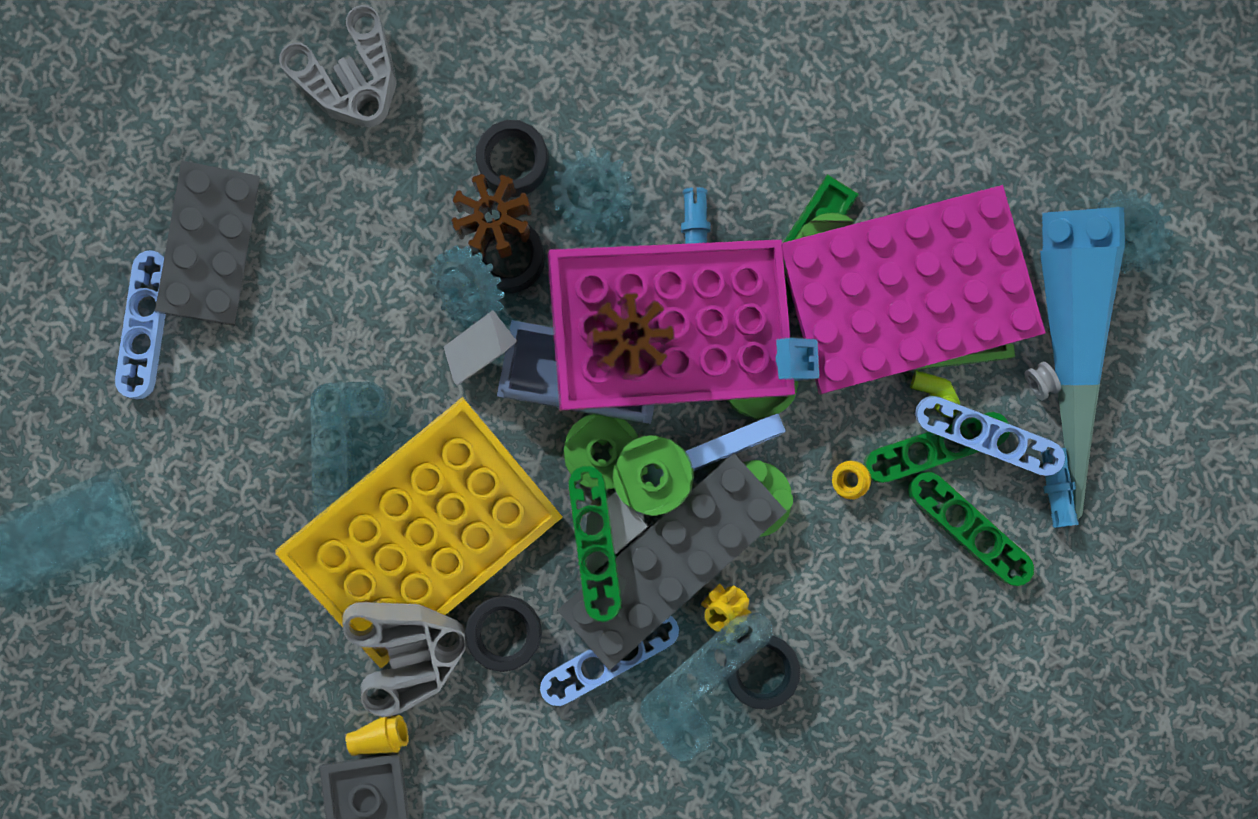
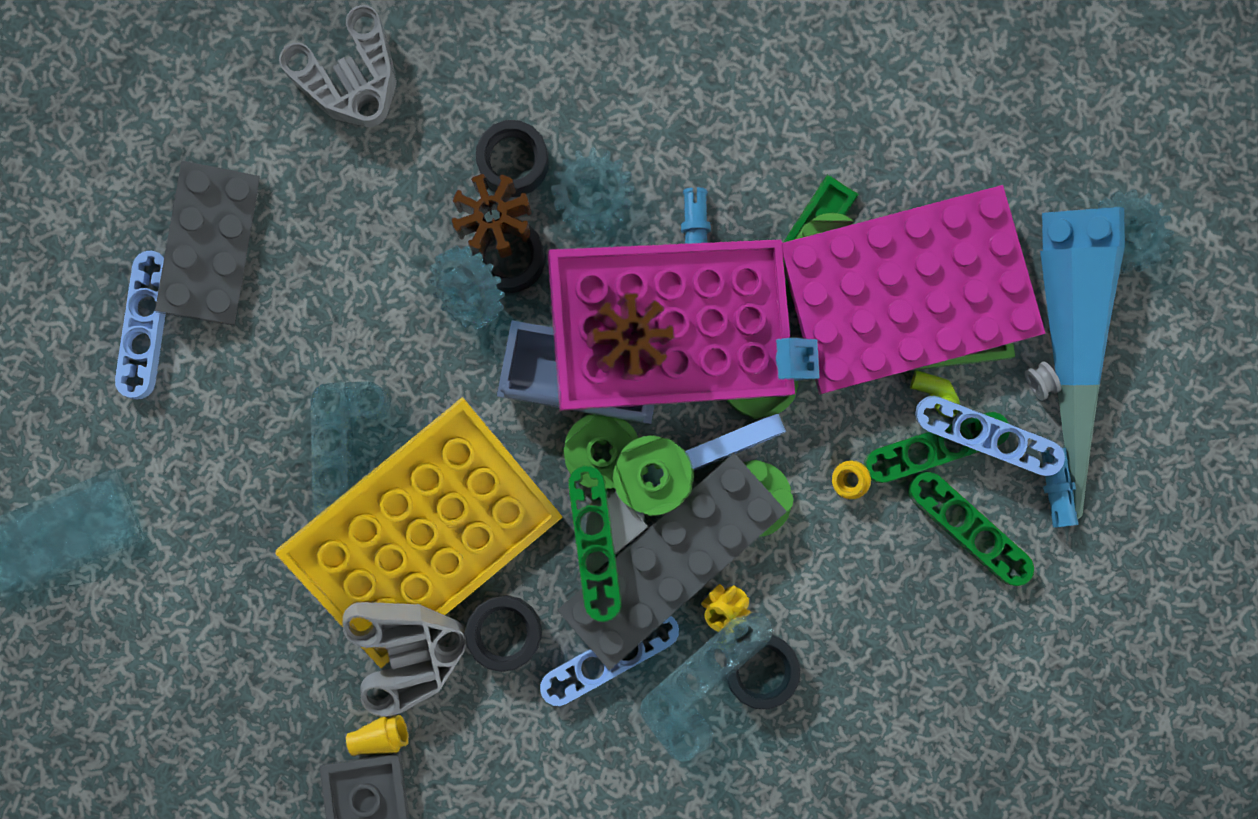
(477, 347): light grey slope -> none

